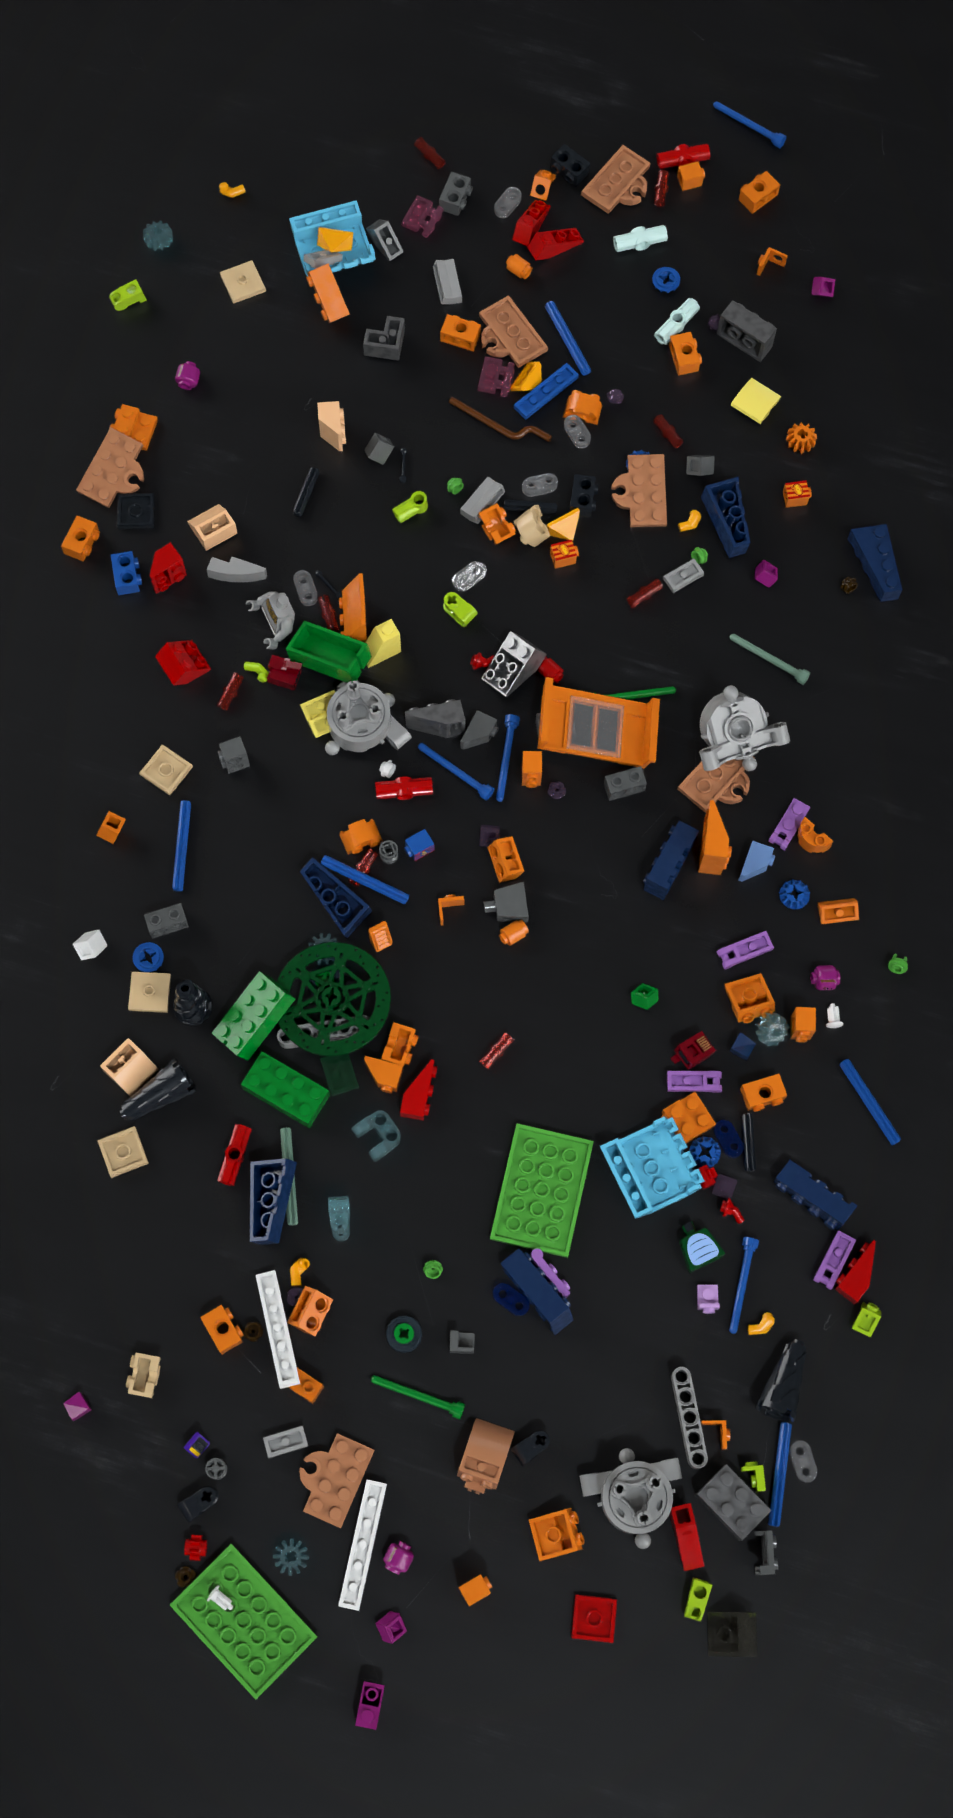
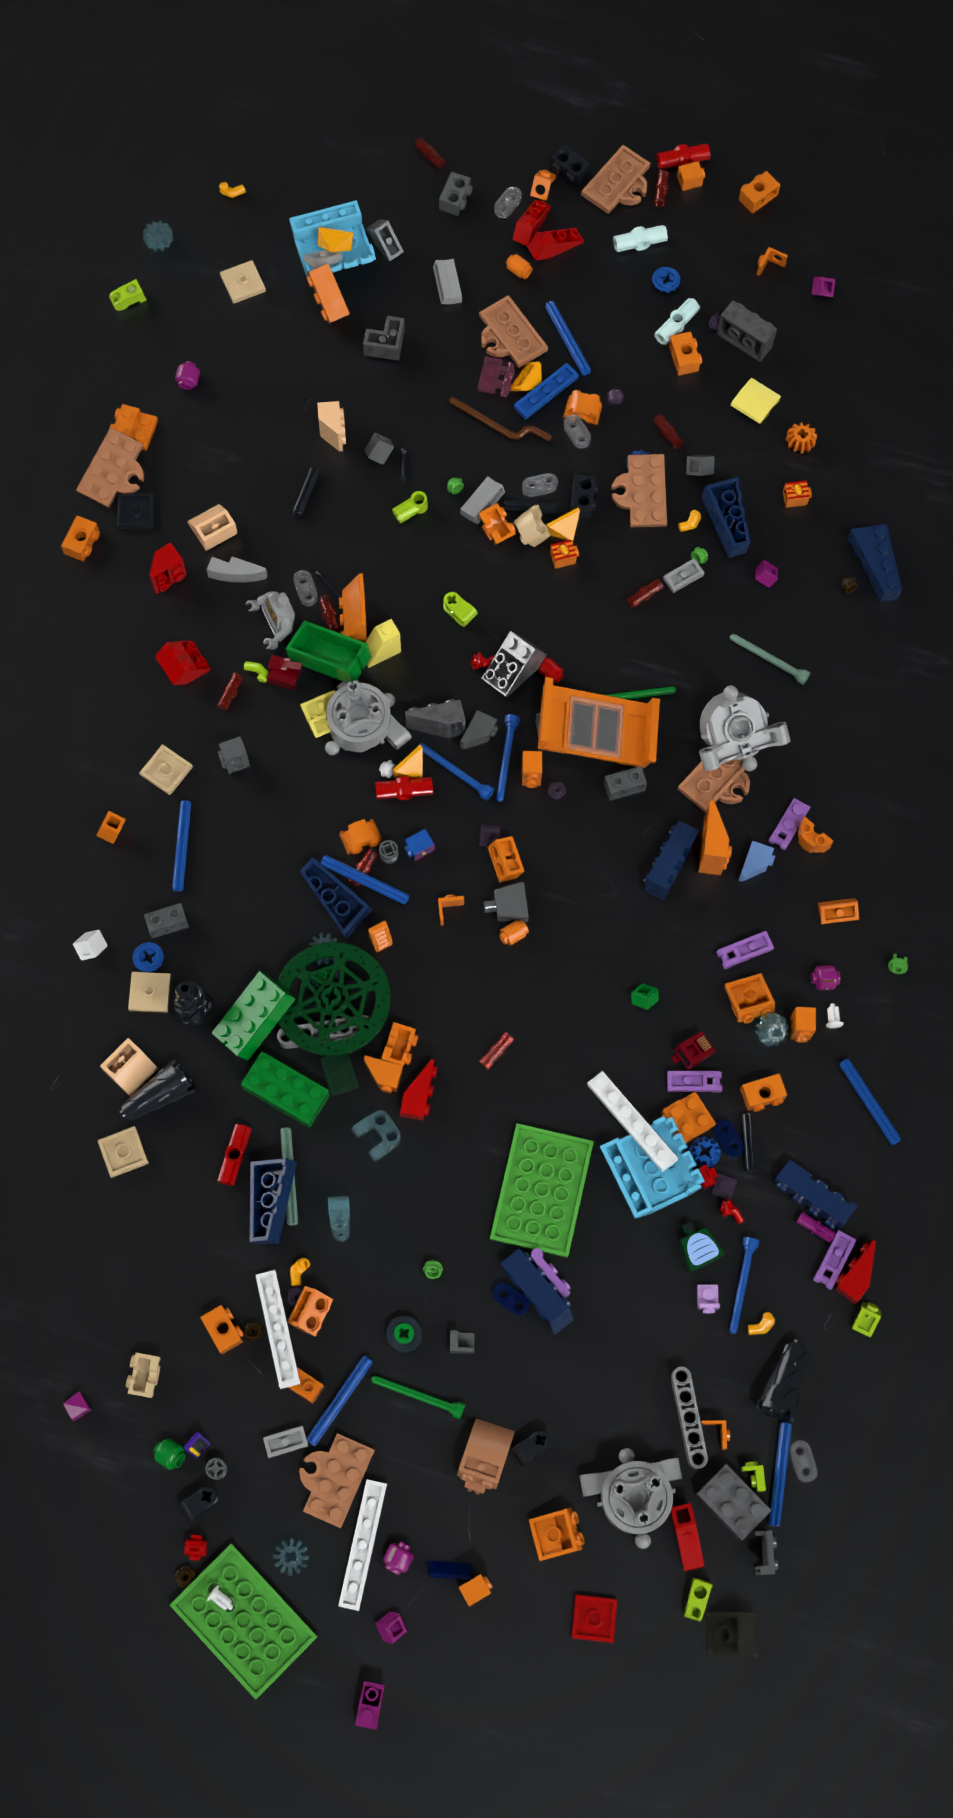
(123, 573): blue brick -> none
(169, 1454): none -> green head
(339, 1400): none -> blue axle
(411, 766): none -> light orange slope
(417, 214): clear pink plate -> none
(449, 1570): none -> clear blue slope
(467, 339): orange brick -> none
(468, 577): clear plate -> none
(632, 1121): none -> white plate
(742, 1046): dark blue slope -> none
(777, 139): blue piece -> none
(789, 900): blue gear -> none
(816, 1227): none -> magenta axle

